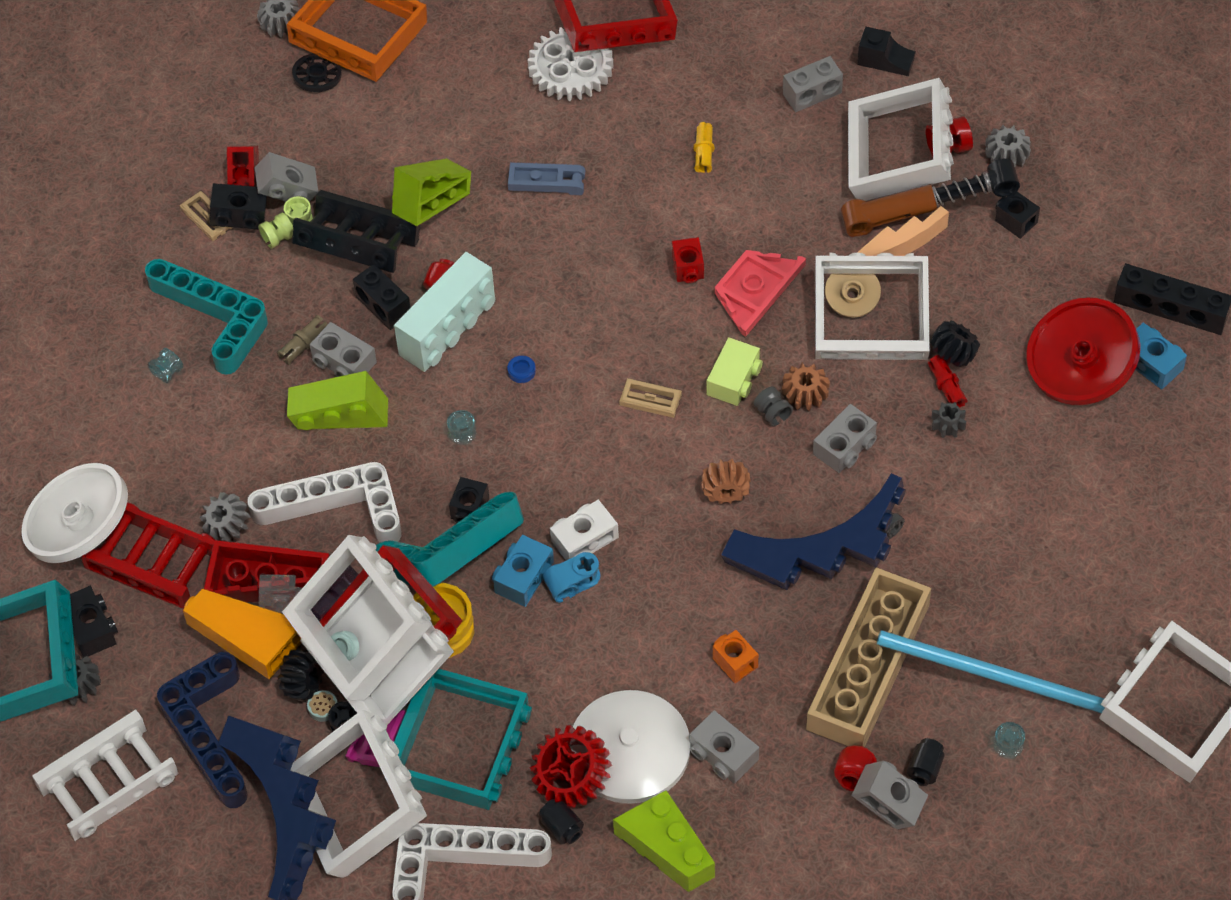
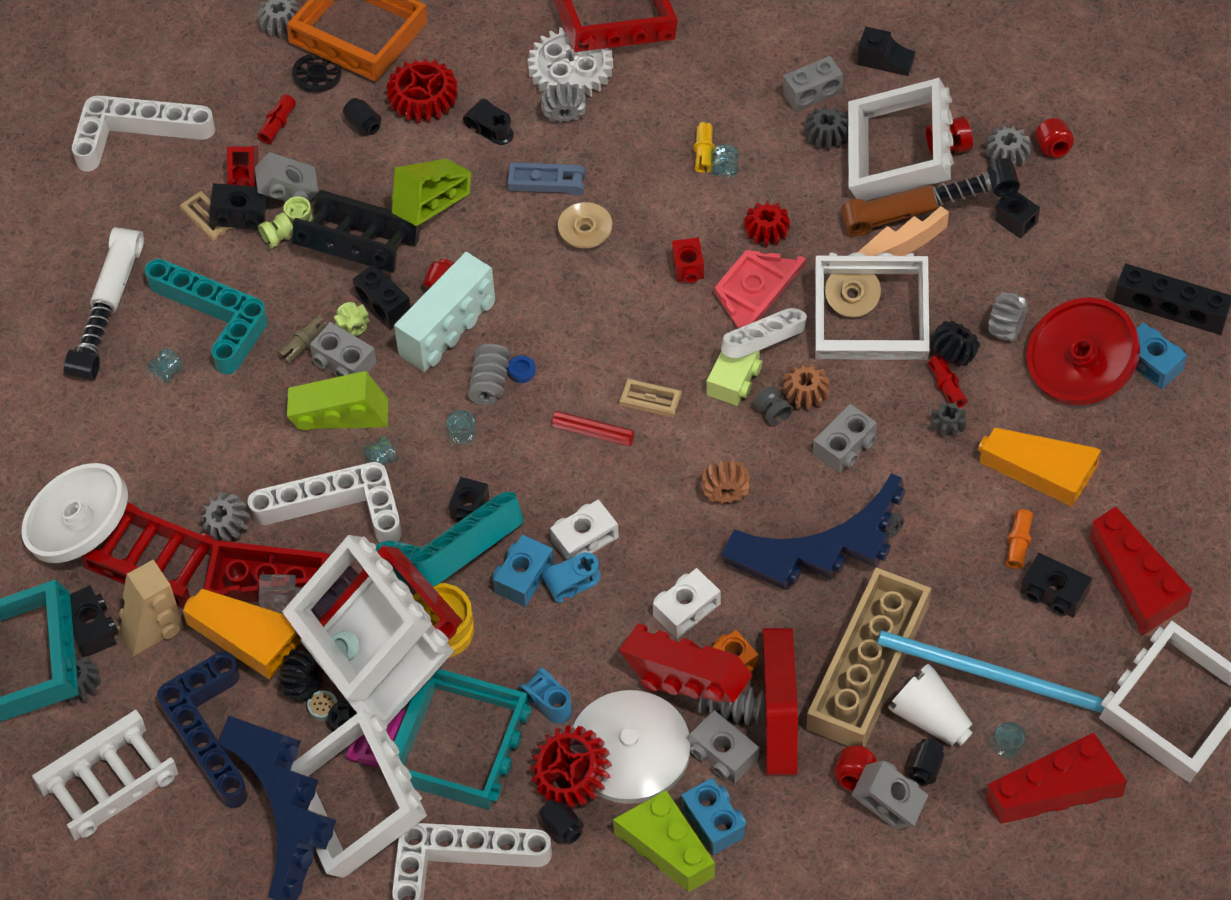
(123, 249): none -> piece
(135, 116): none -> white beam
(148, 610): none -> tan wedge
(276, 119): none -> red pin
(352, 318): none -> yellowish green gear
(362, 117): none -> black brick
(381, 452): none -> clear light blue wheel
(421, 92): none -> red gear
(488, 374): none -> light grey piece
(489, 122): none -> black piece
(546, 692): none -> dark azure piece
(563, 102): none -> light grey gear
(583, 216): none -> tan dish
(593, 428): none -> red axle
(681, 617): none -> white brick
(684, 666): none -> red wedge
(707, 818): none -> dark azure brick
(724, 161): none -> clear light blue wheel
(745, 705): none -> light grey piece
(763, 333): none -> white beam
(767, 223): none -> red gear
(780, 701): none -> red beam
(826, 127): none -> dark grey gear
(932, 708): none -> white cone
(1008, 316): none -> light grey gear
(1019, 539): none -> orange pin
(1041, 462): none -> light orange slope
(1048, 572): none -> black brick
(1054, 138): none -> red head
(1057, 781): none -> red wedge
(1138, 571): none -> red wedge

